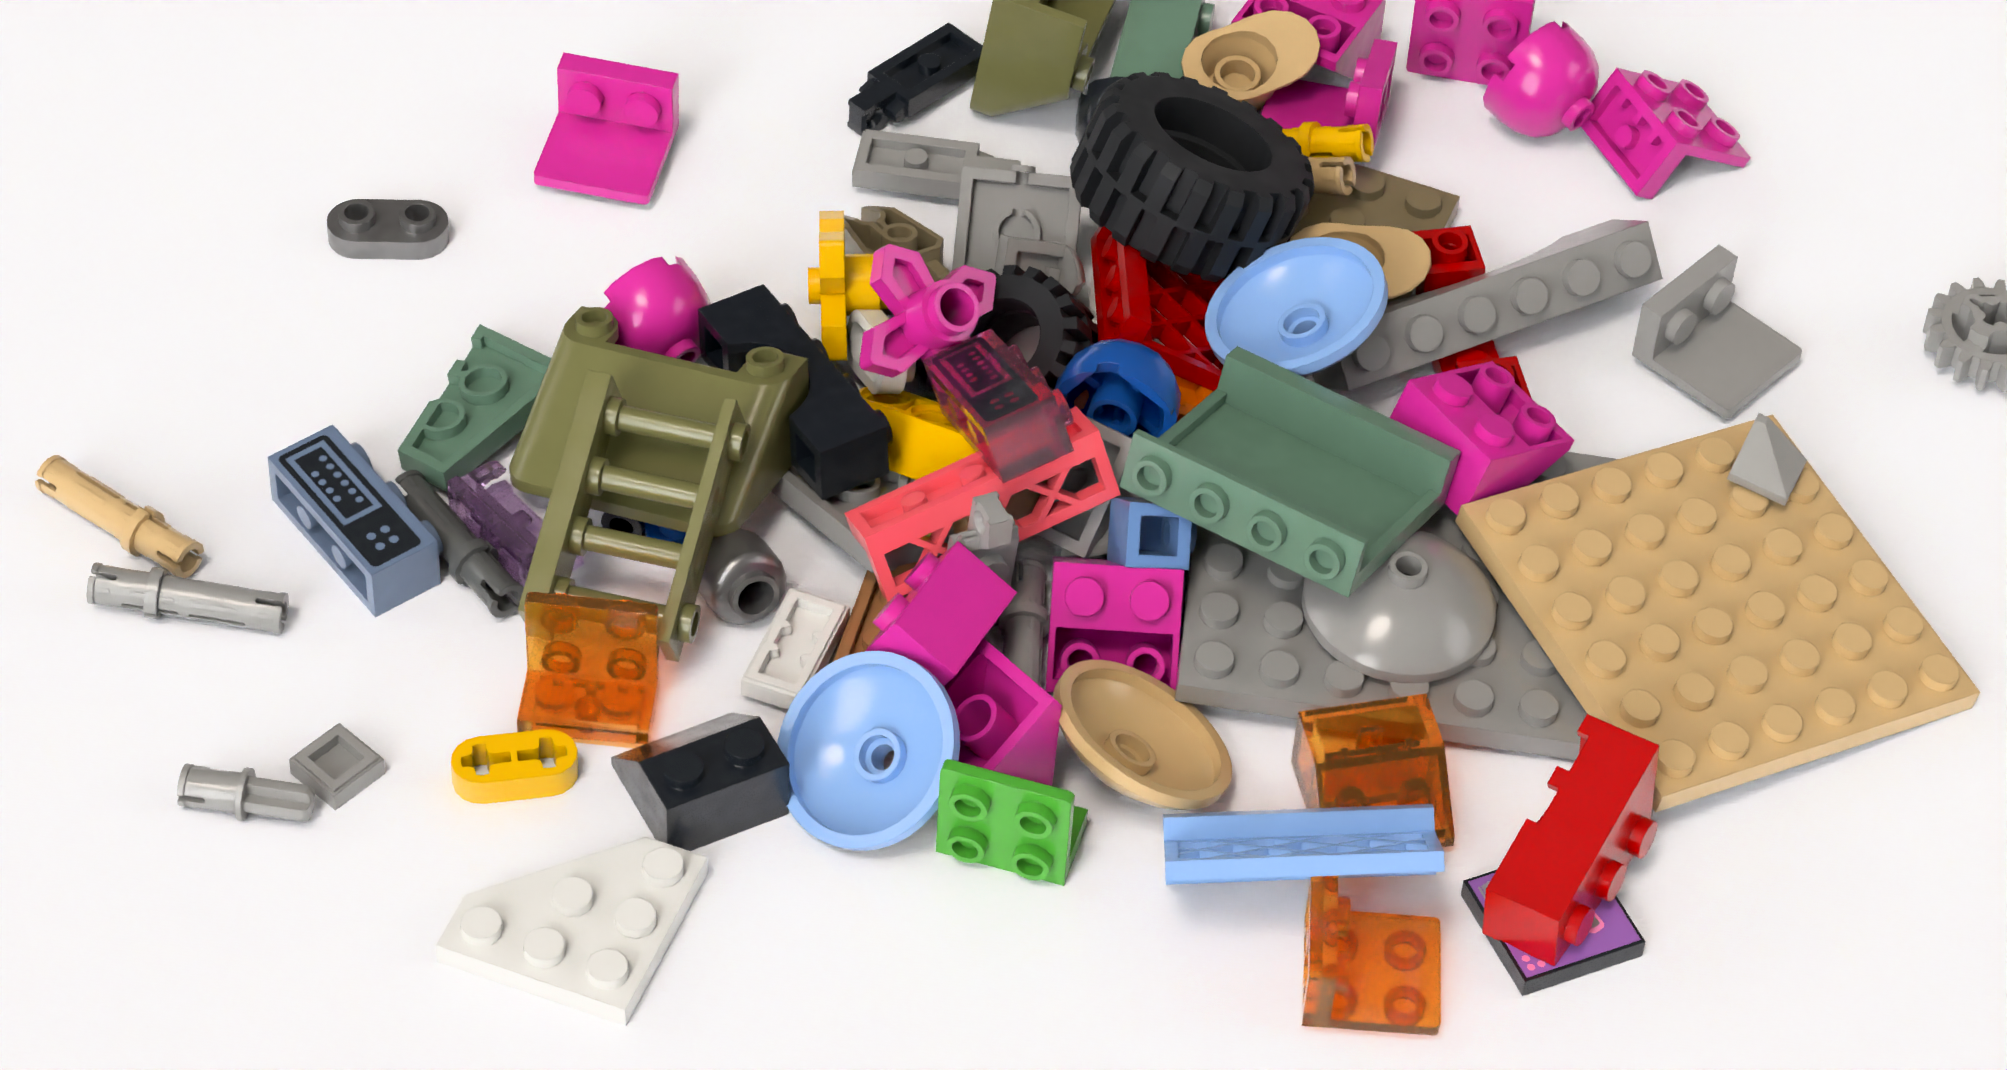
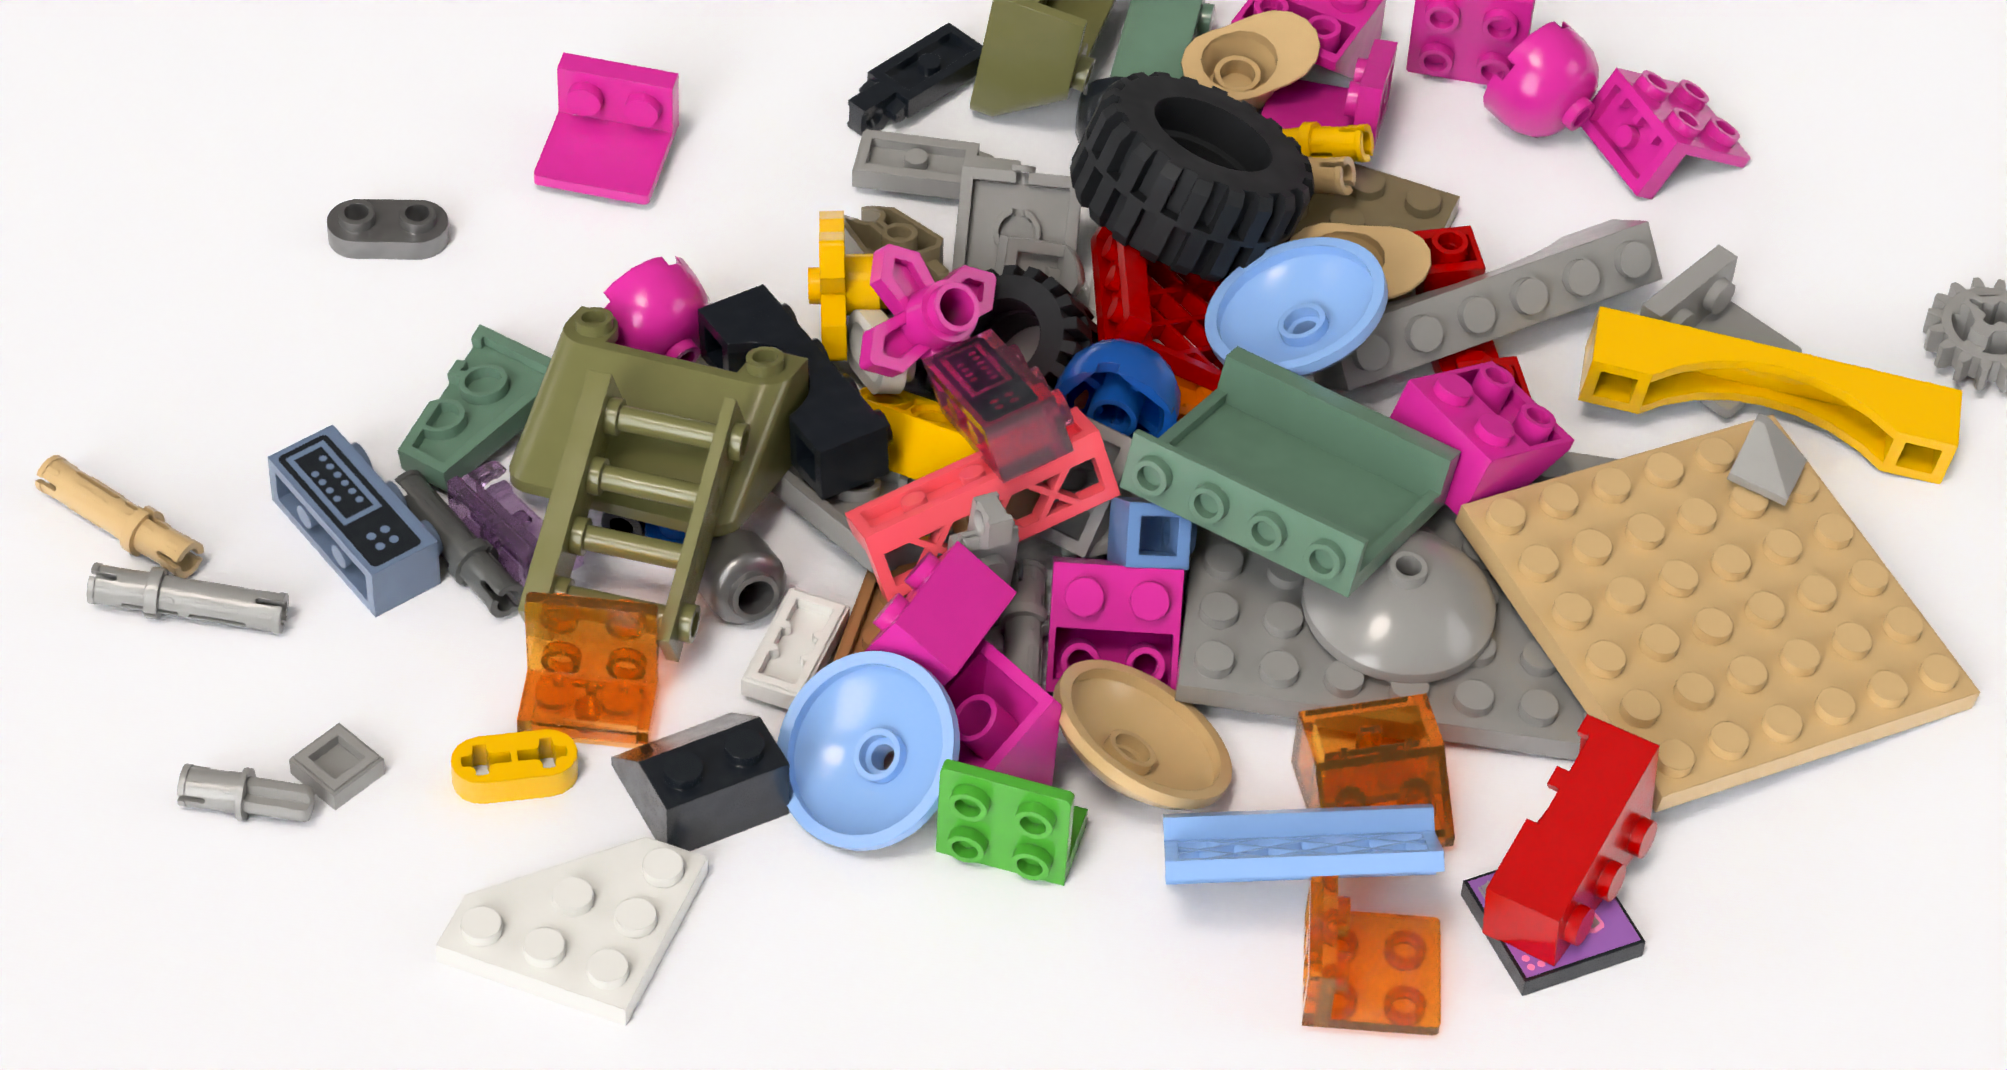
(1888, 418): none -> yellow arch

